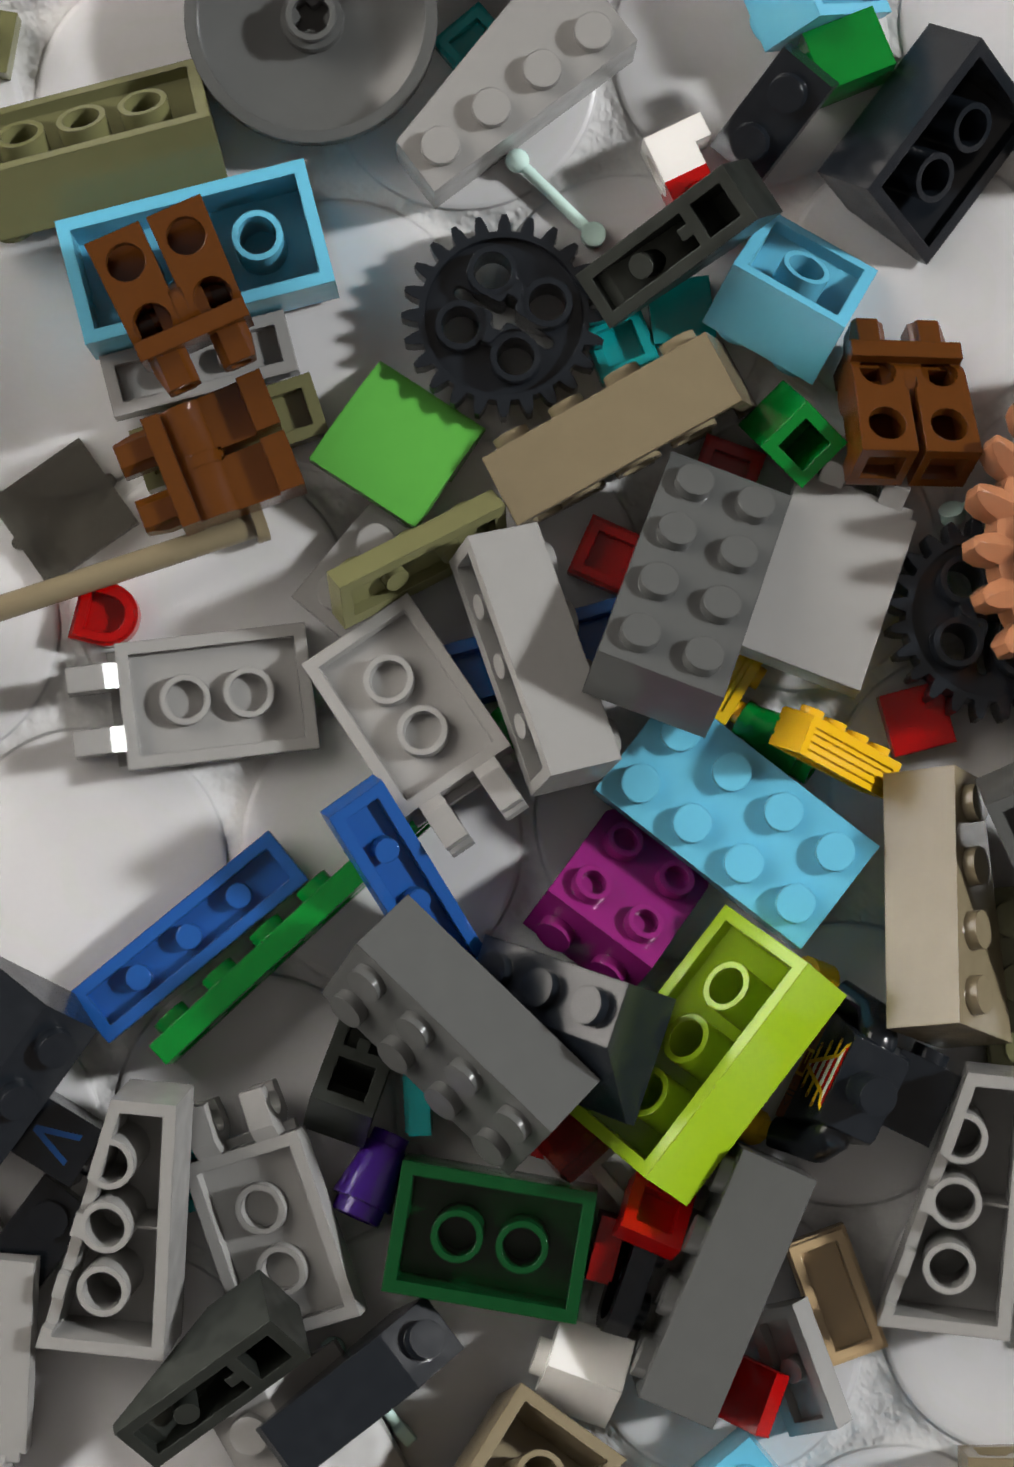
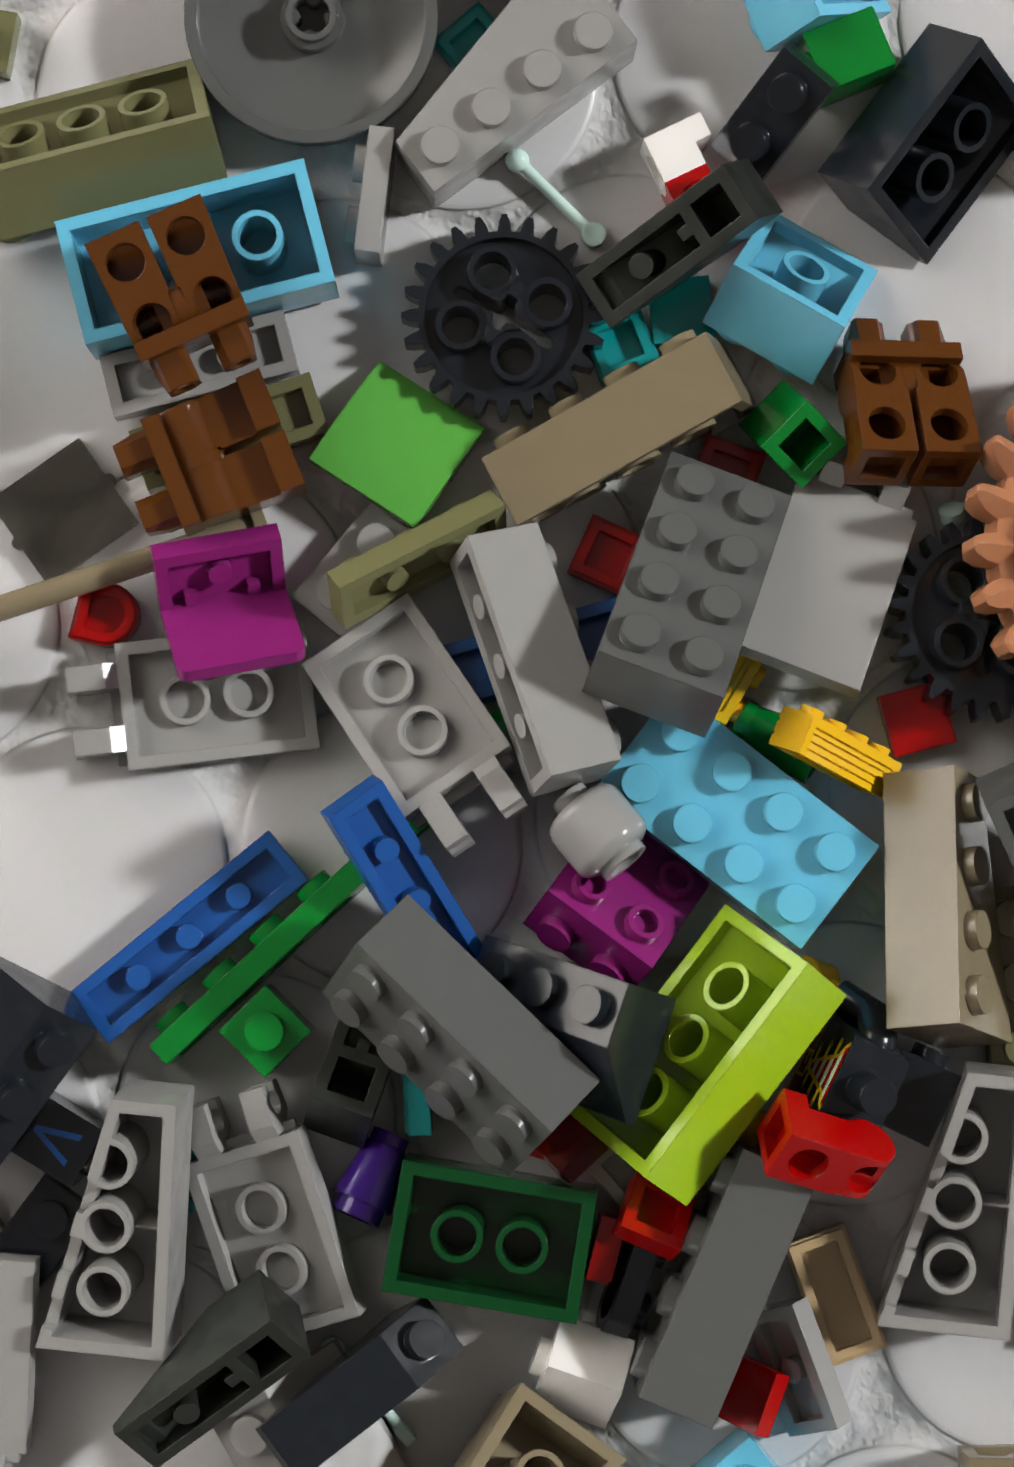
(226, 603): none -> magenta bracket
(267, 1029): none -> green brick
(374, 169): none -> light grey plate
(597, 830): none -> light grey head
(821, 1148): none -> red leg

